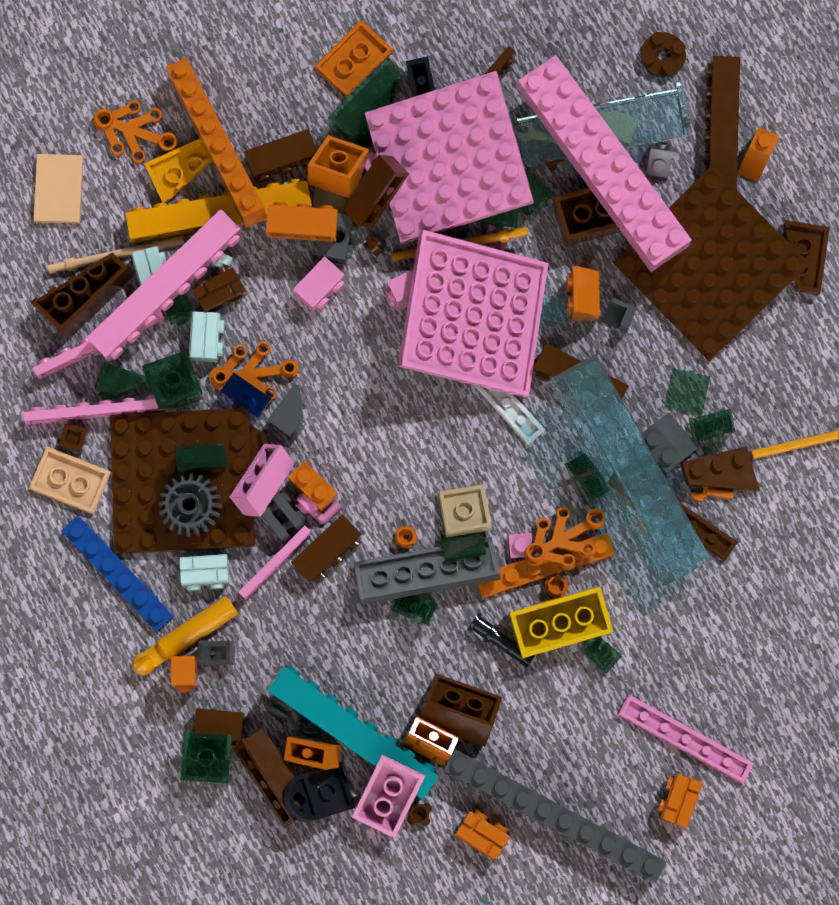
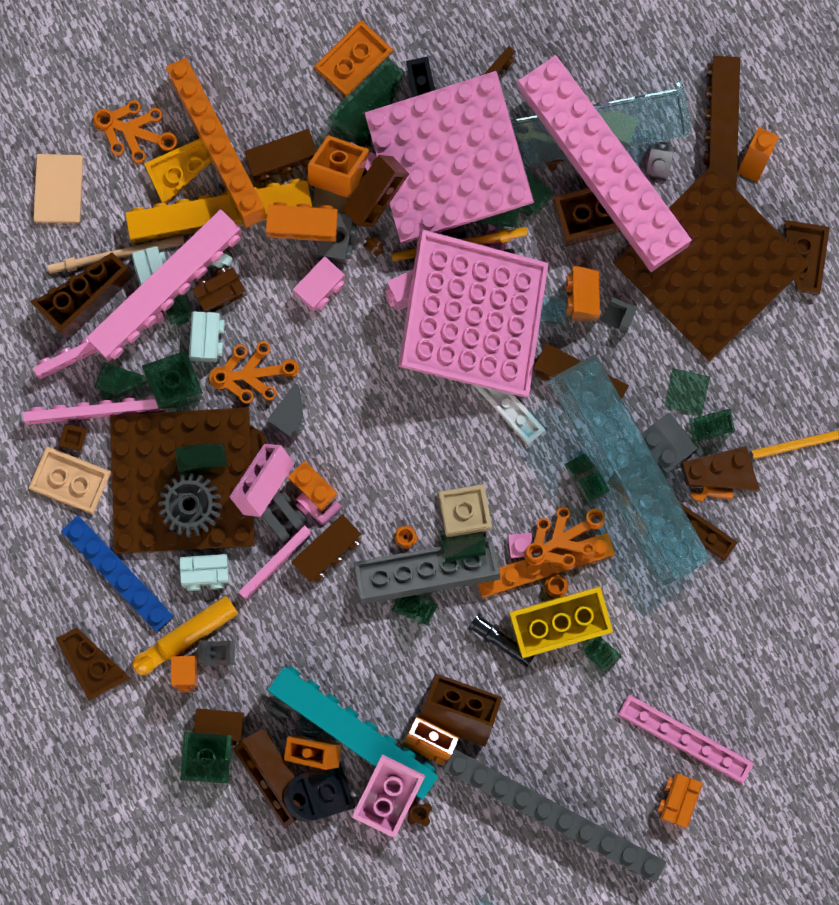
(90, 664): none -> reddish brown wing
(245, 395): clear blue tile -> none
(483, 835): orange brick -> none
(667, 66): reddish brown plate -> none

